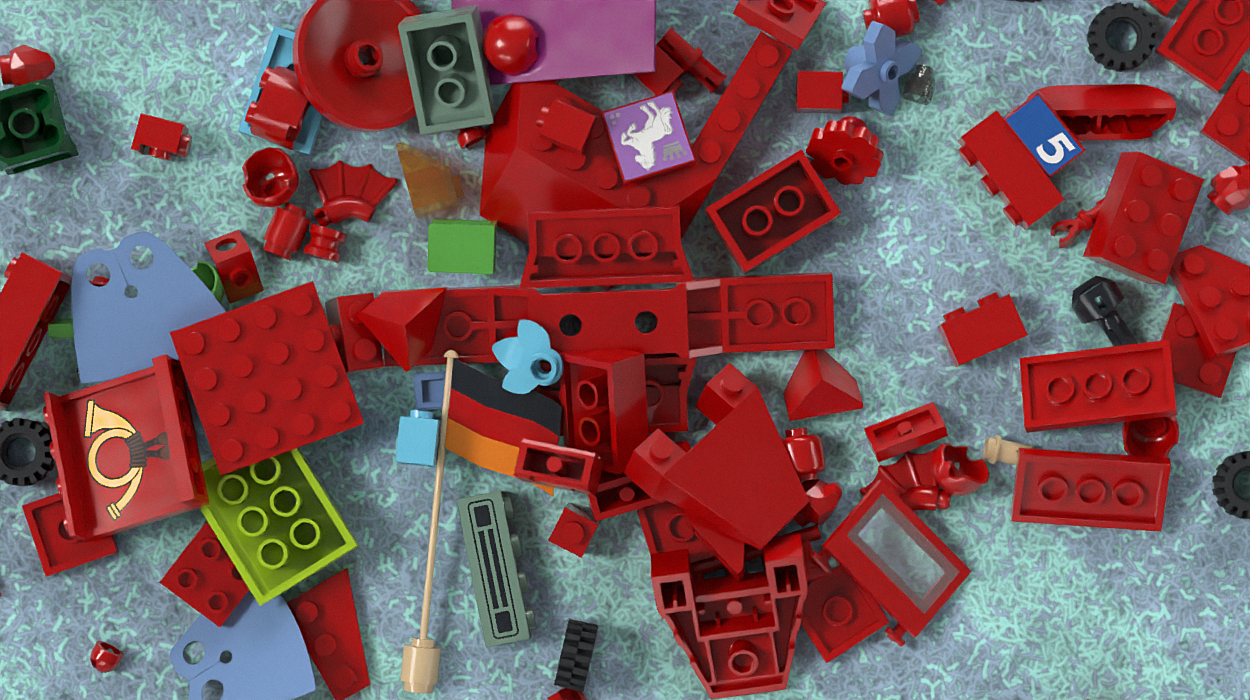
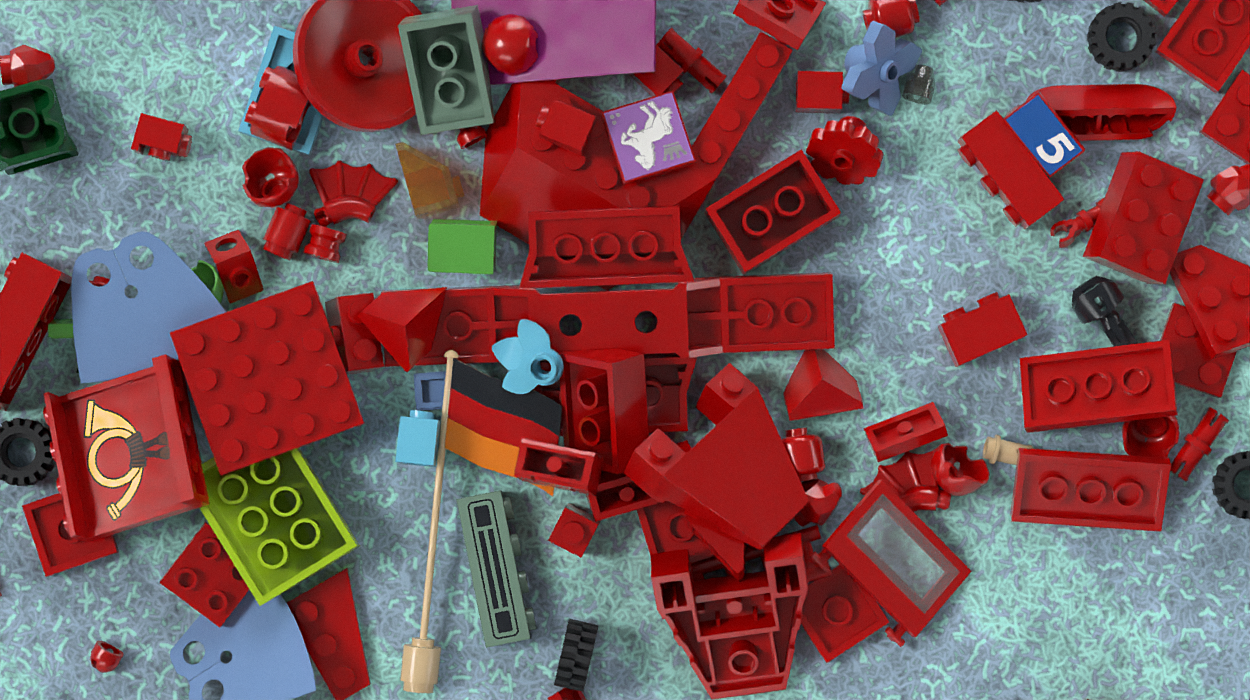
(1198, 444): none -> red pin

